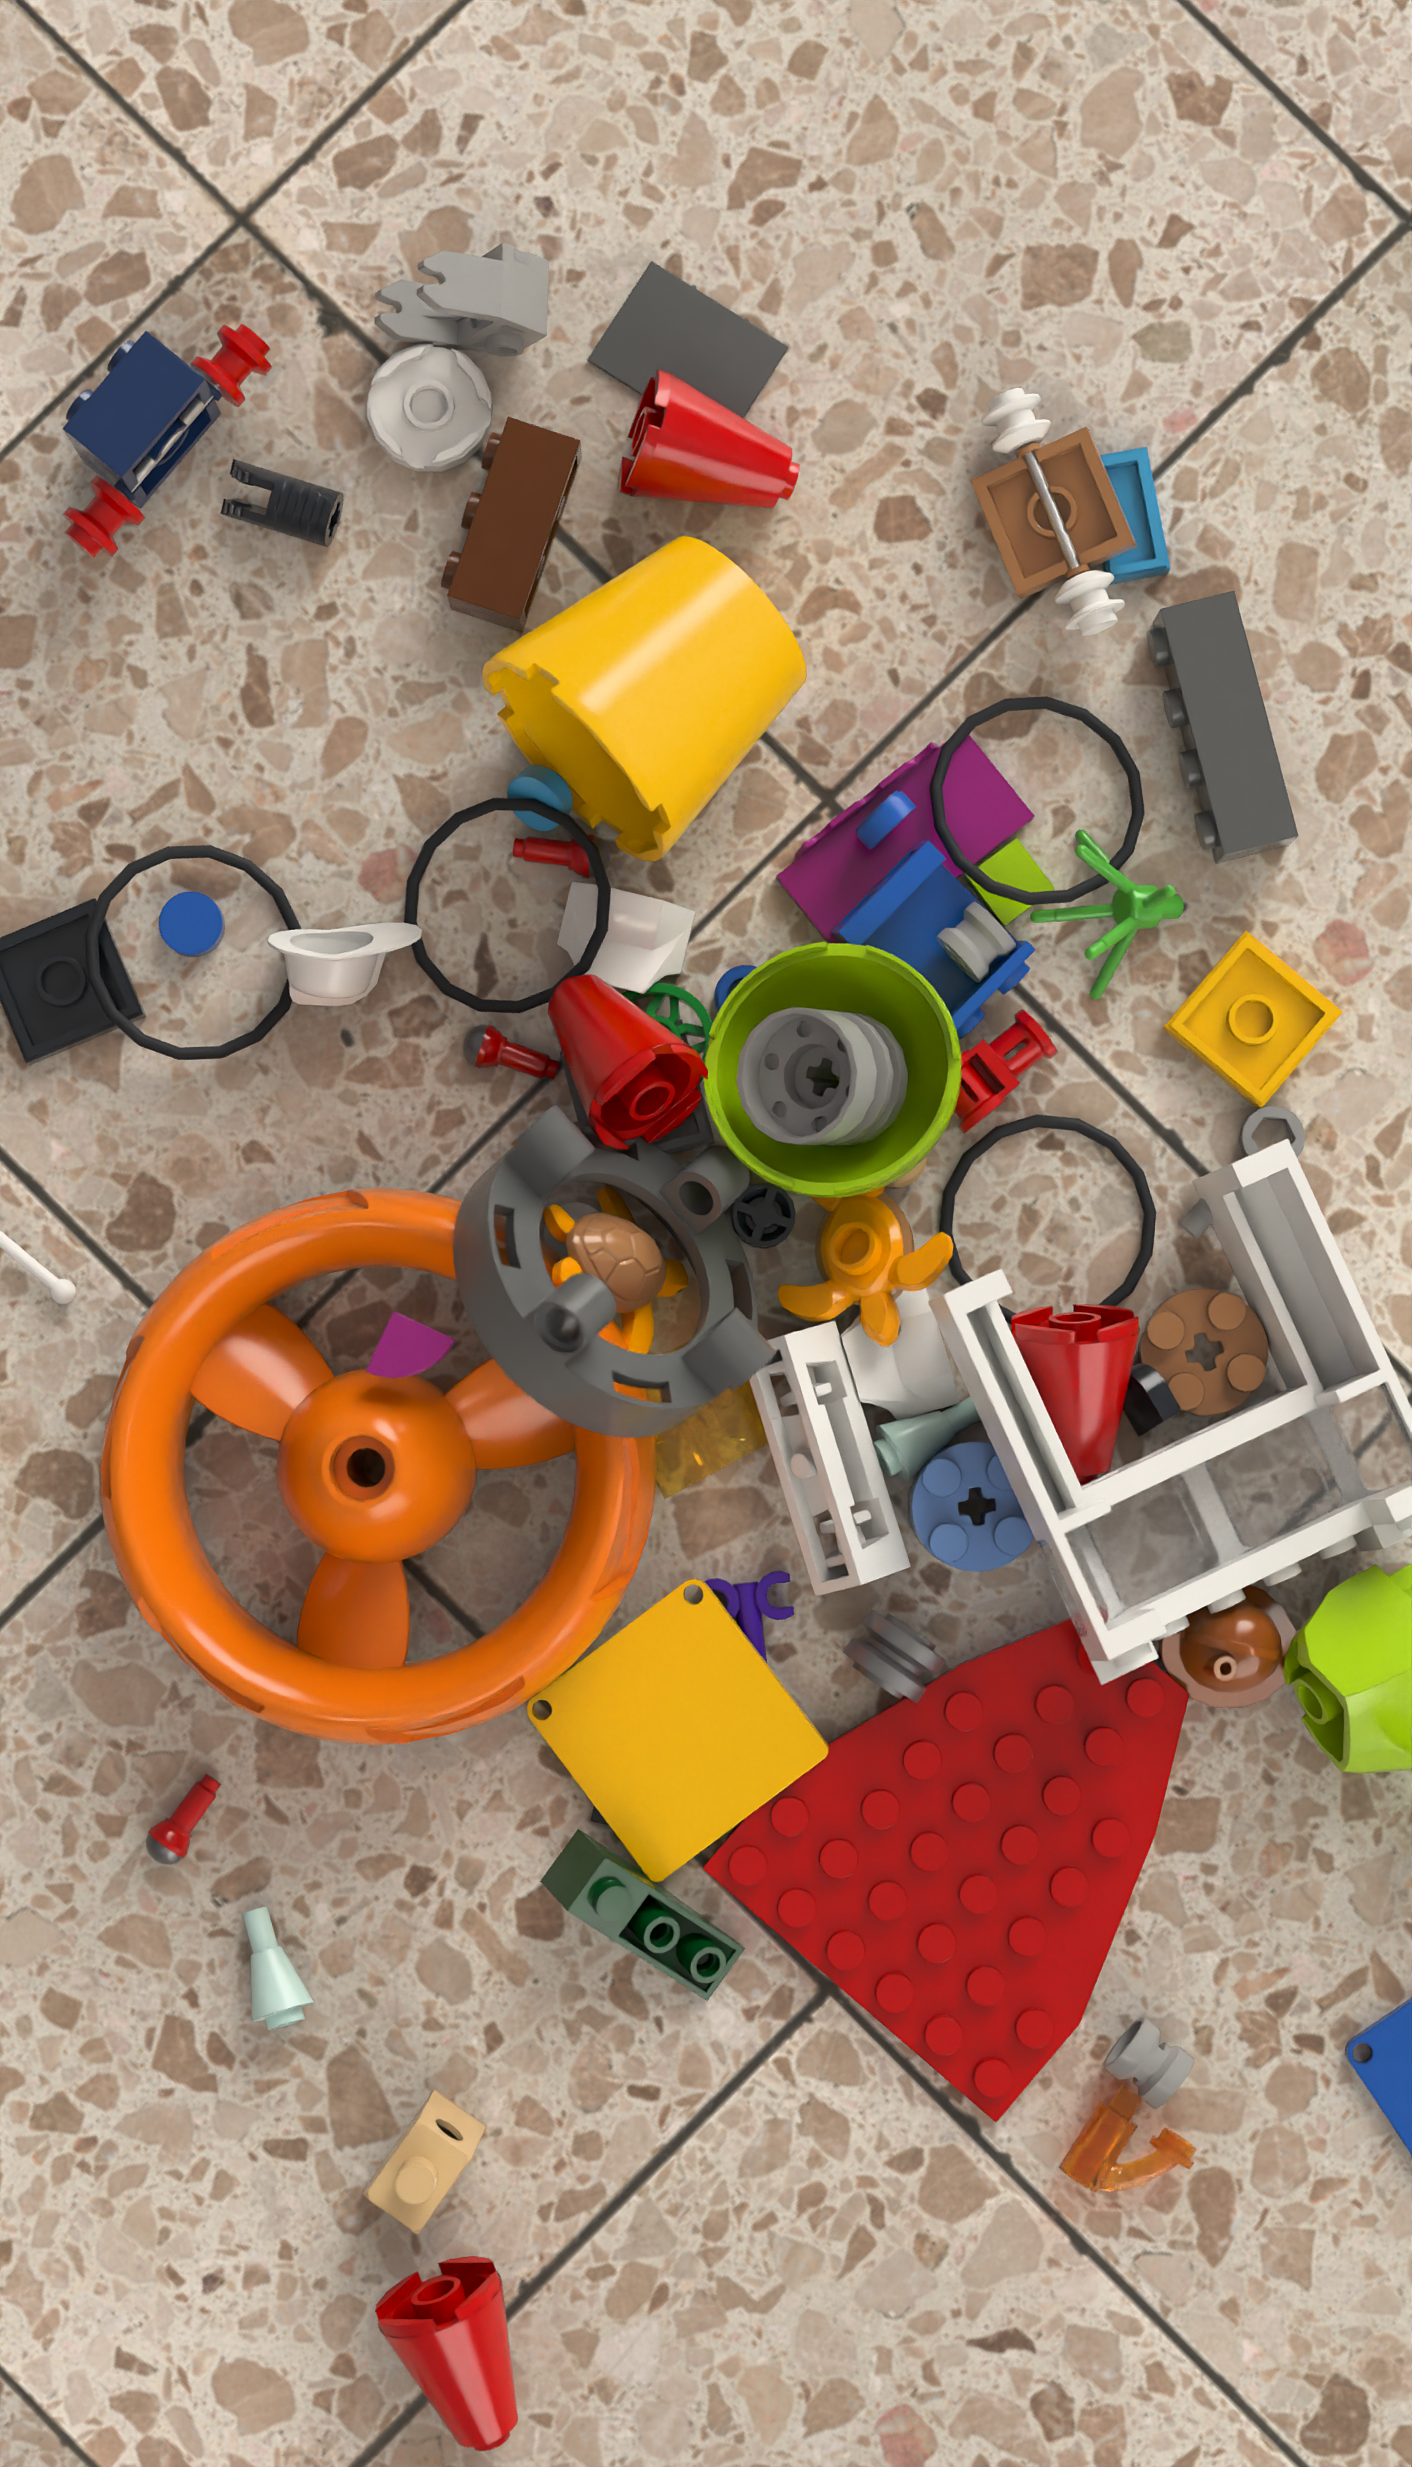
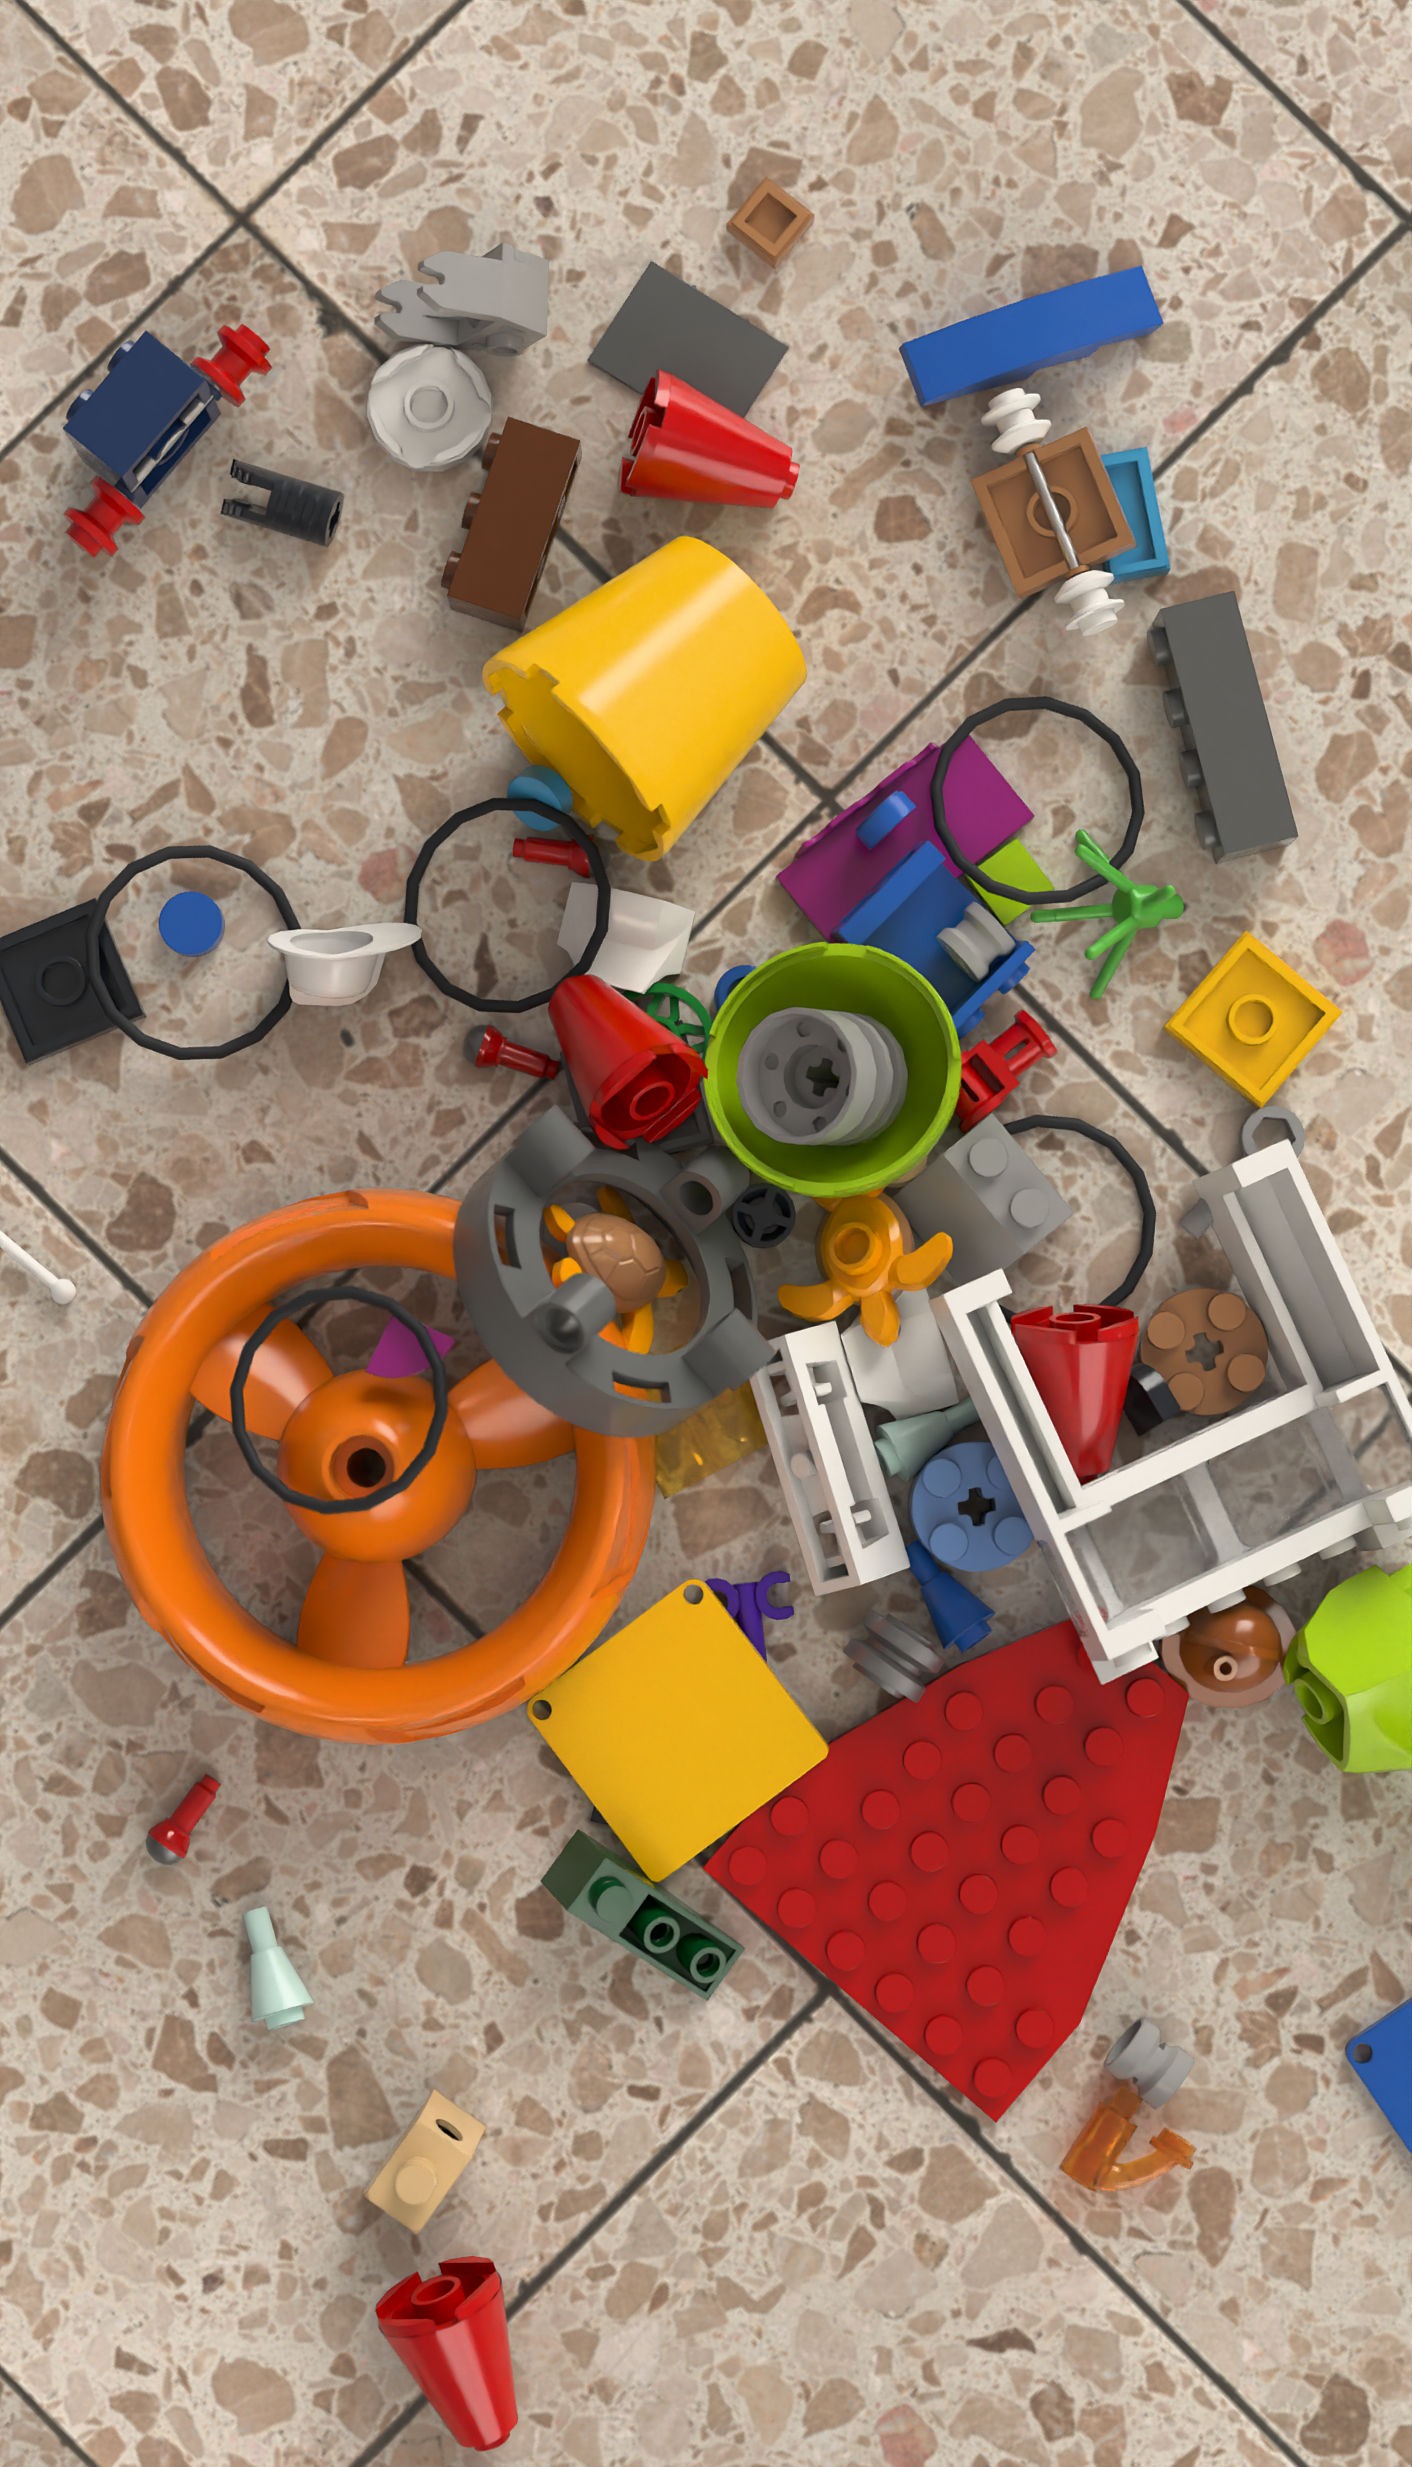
(434, 1432): none -> black piece
(770, 222): none -> medium nougat tile
(954, 1610): none -> blue cone
(985, 1200): none -> light grey slope
(1030, 336): none -> blue slope

